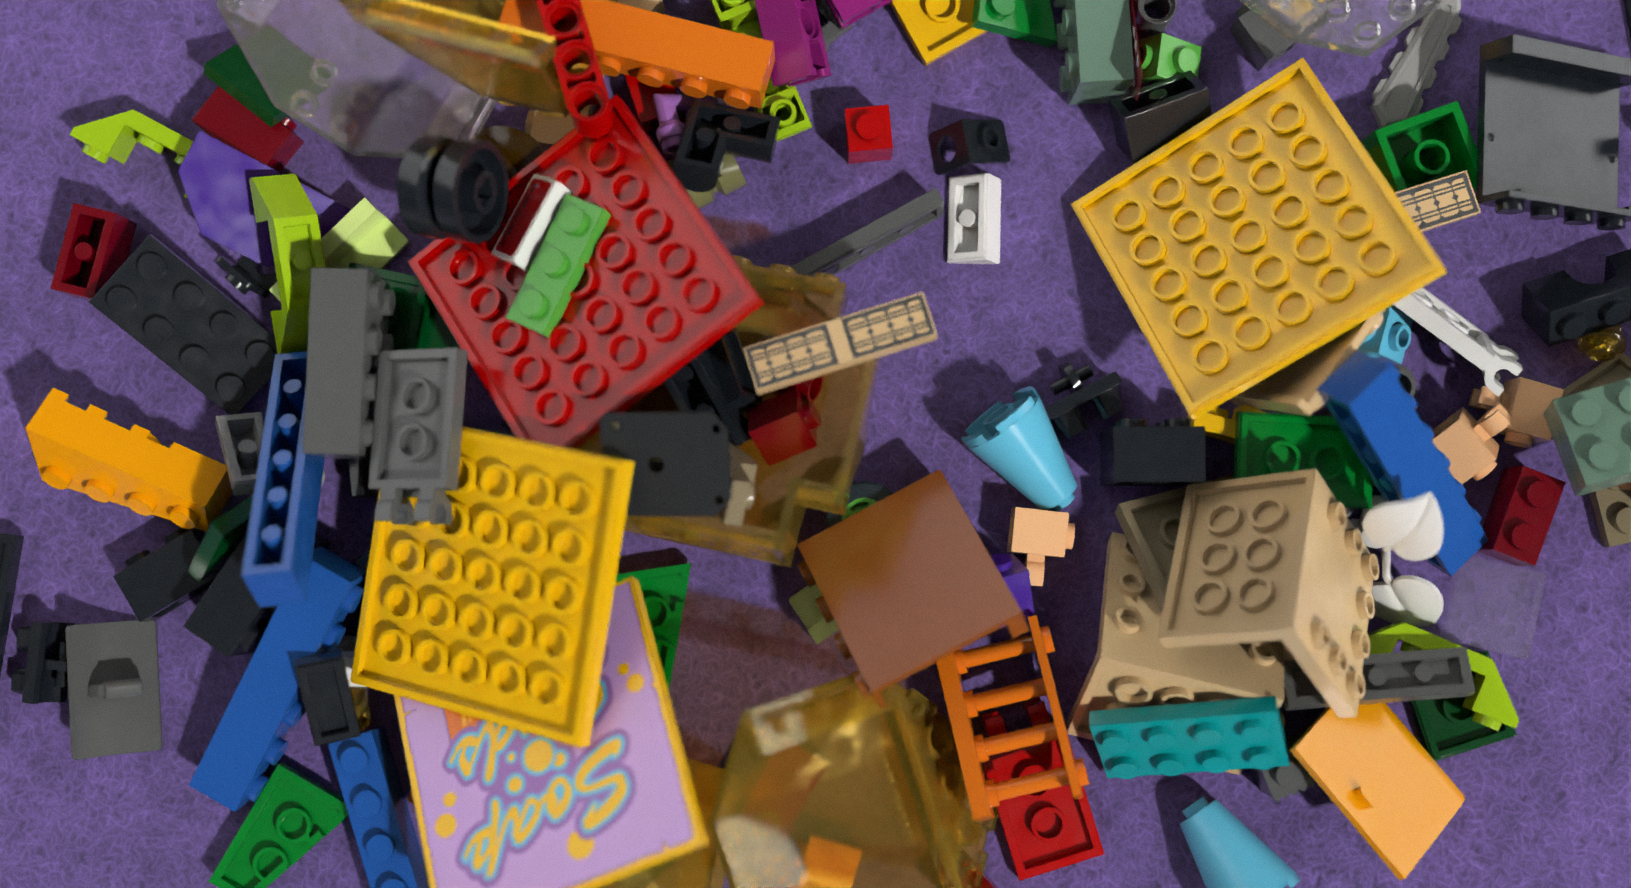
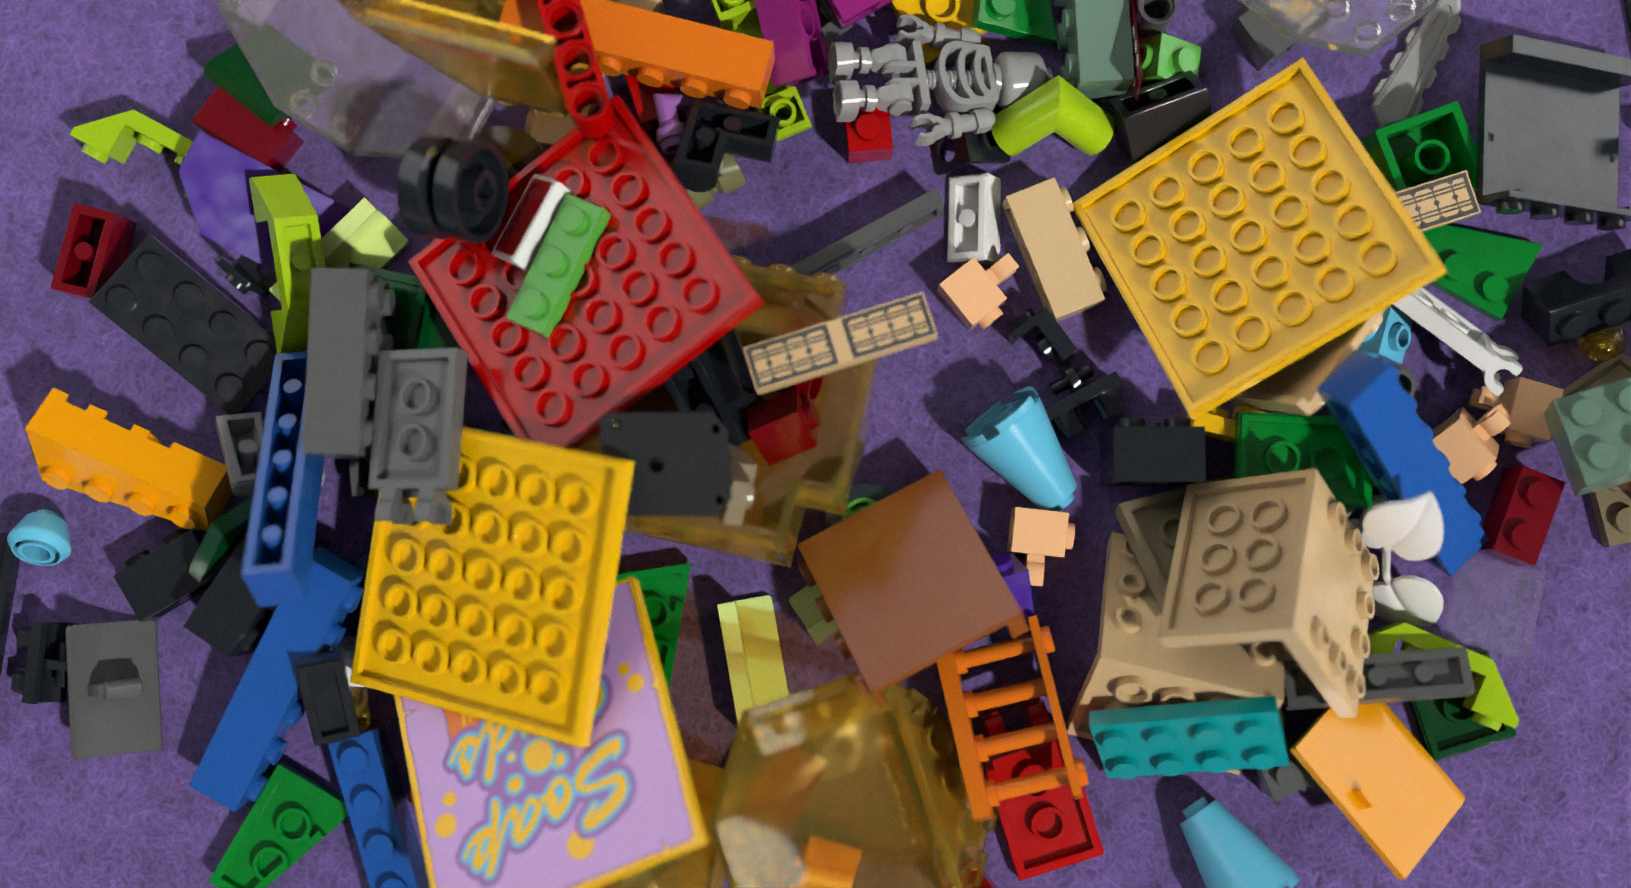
(41, 538): none -> medium azure cone
(752, 652): none -> yellowish green panel
(961, 94): none -> light grey piece
(975, 292): none -> light nougat brick
(1050, 338): none -> black bracket
(1052, 109): none -> lime brick
(1054, 249): none -> tan brick
(1481, 267): none -> green wing

